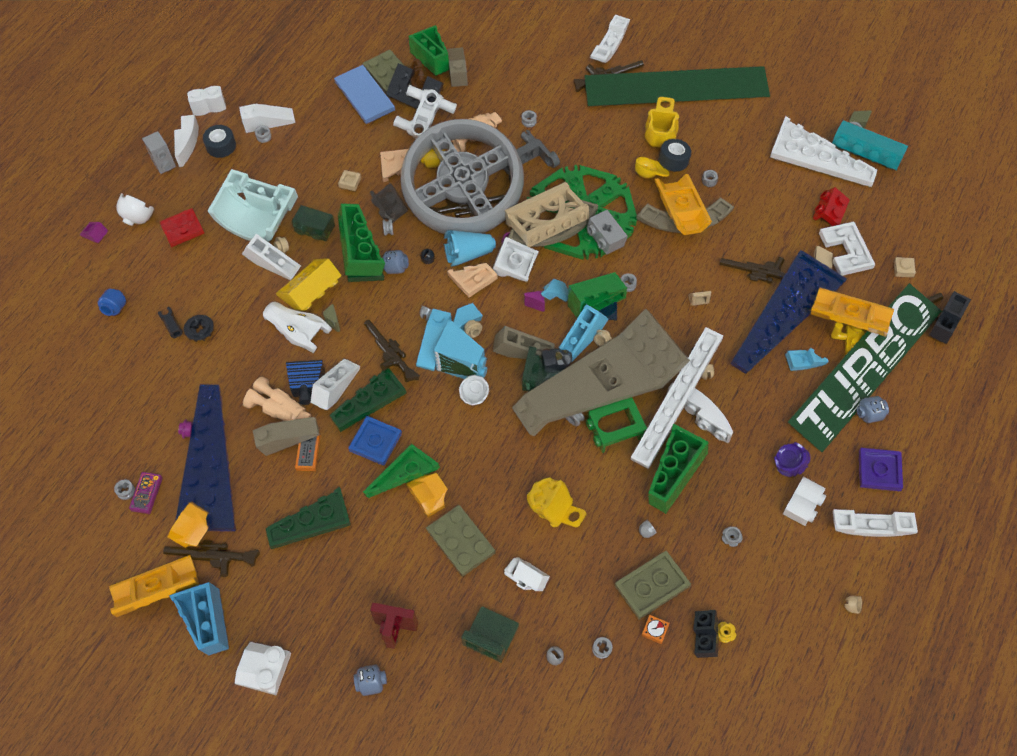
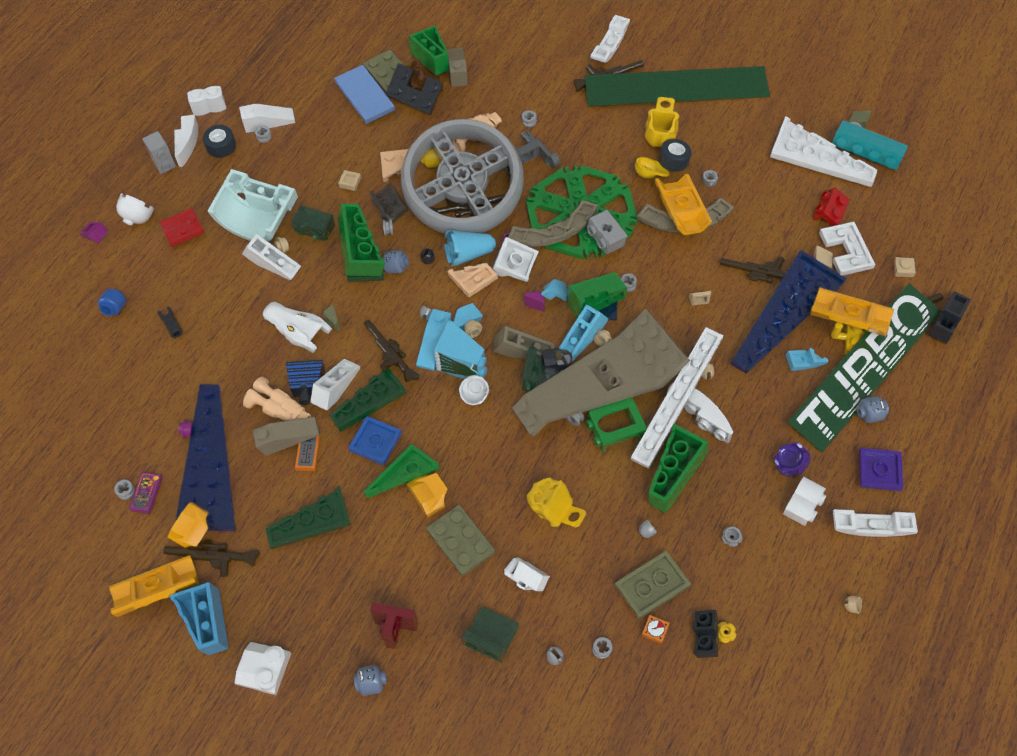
(194, 323): black gear -> none
(309, 284): yellow slope -> none
(425, 112): white piece -> none
(550, 200): tan fence -> none

